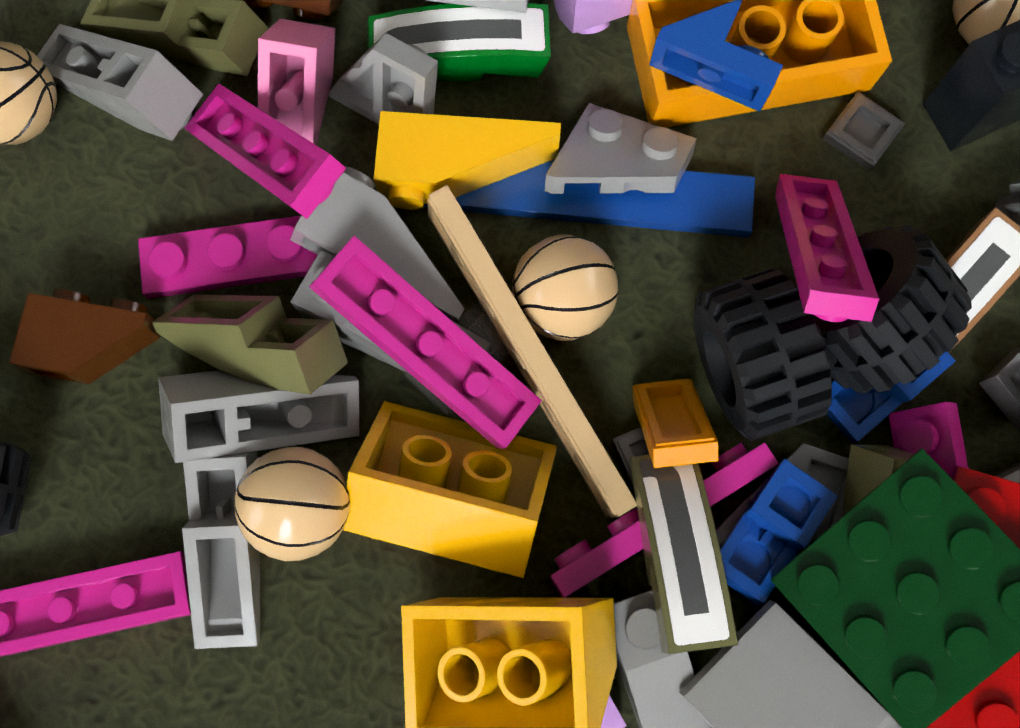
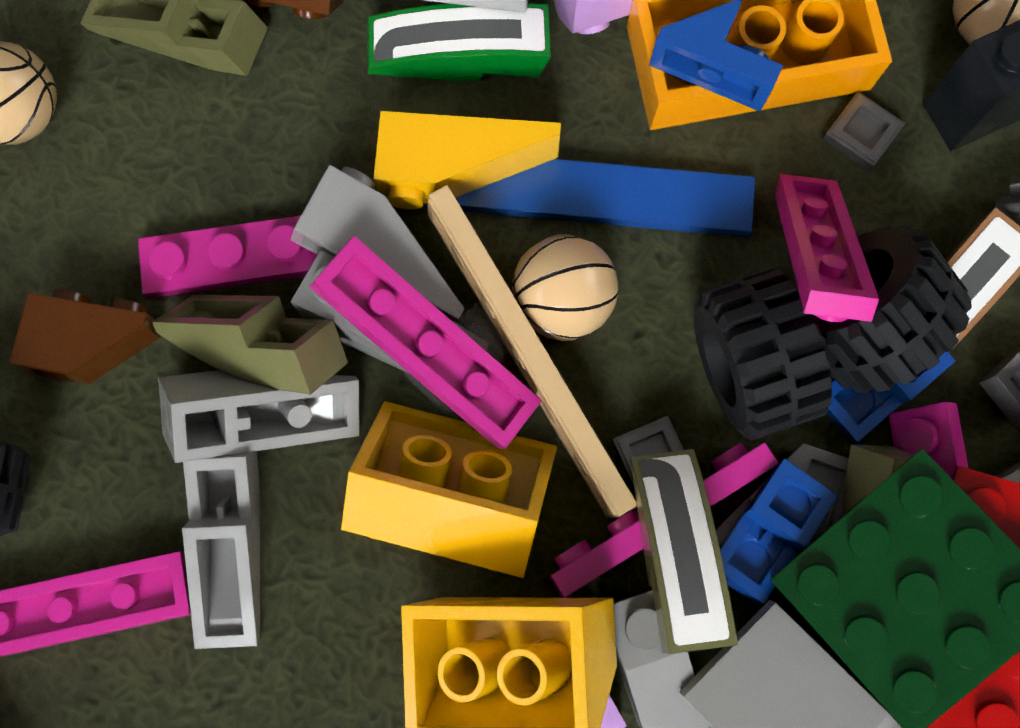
(121, 79): light grey slope -> none
(266, 150): dark pink plate -> none
(292, 504): tan piece -> none
(296, 74): bright pink slope -> none
(389, 79): light grey wing -> none
(620, 155): light grey wing -> none
(674, 423): light orange tile -> none

